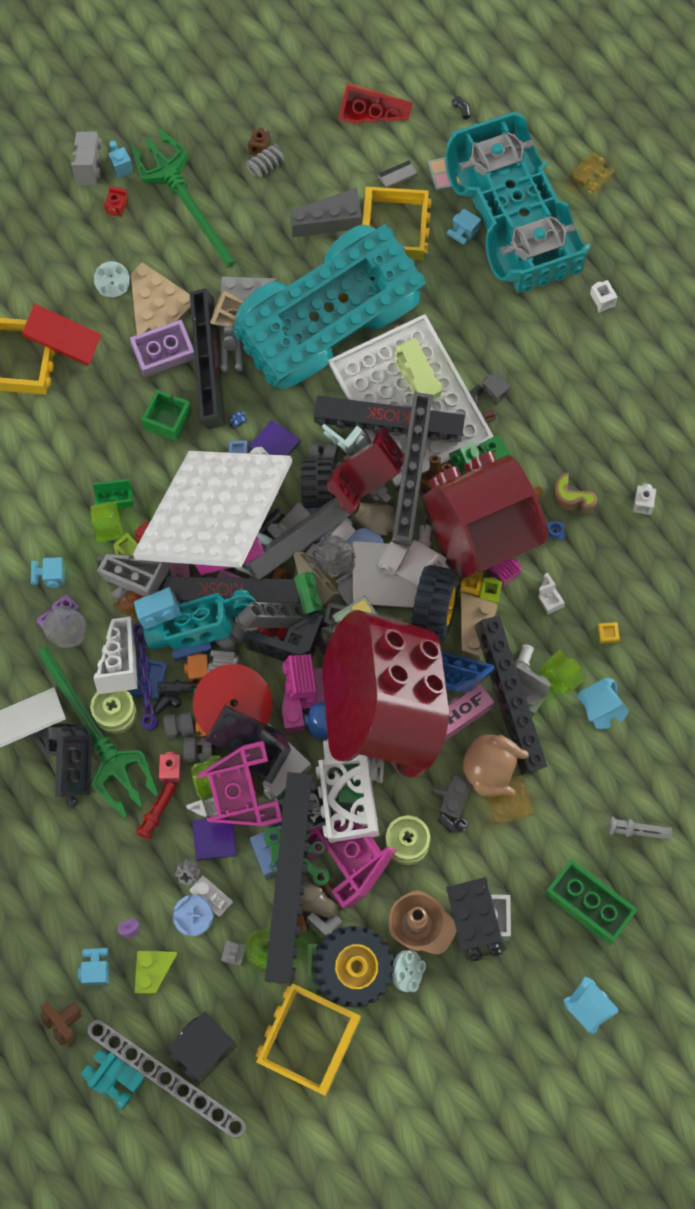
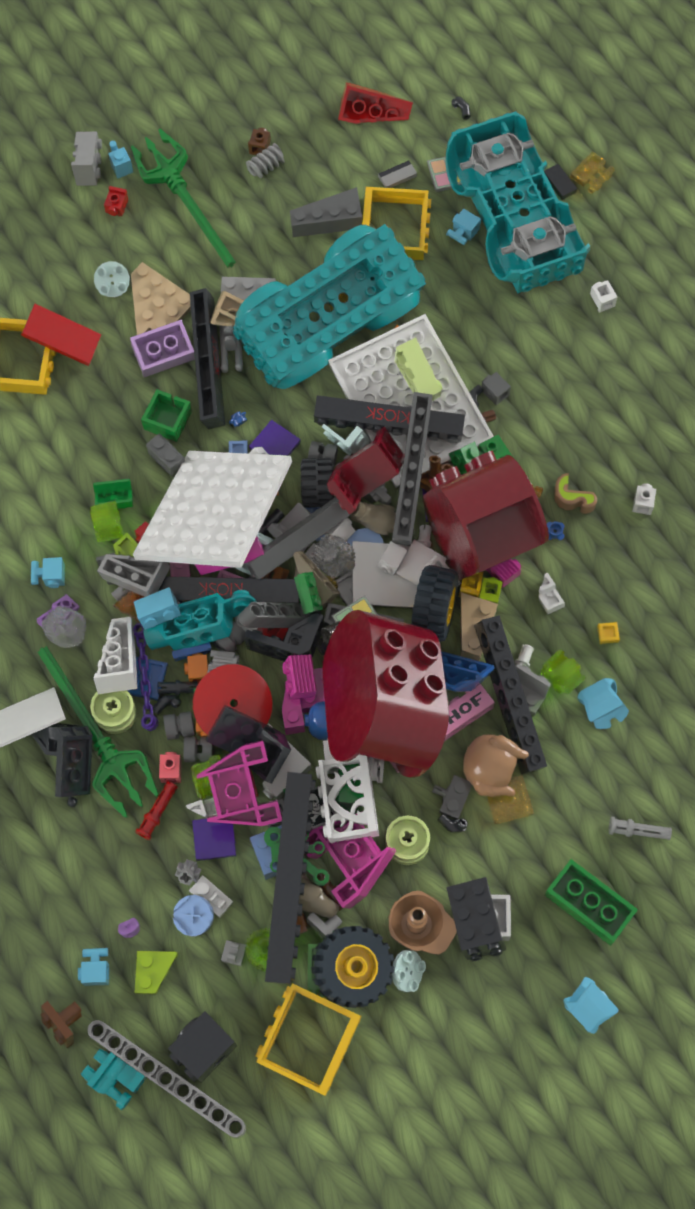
(165, 454): none -> dark grey brick
(560, 181): none -> black tile

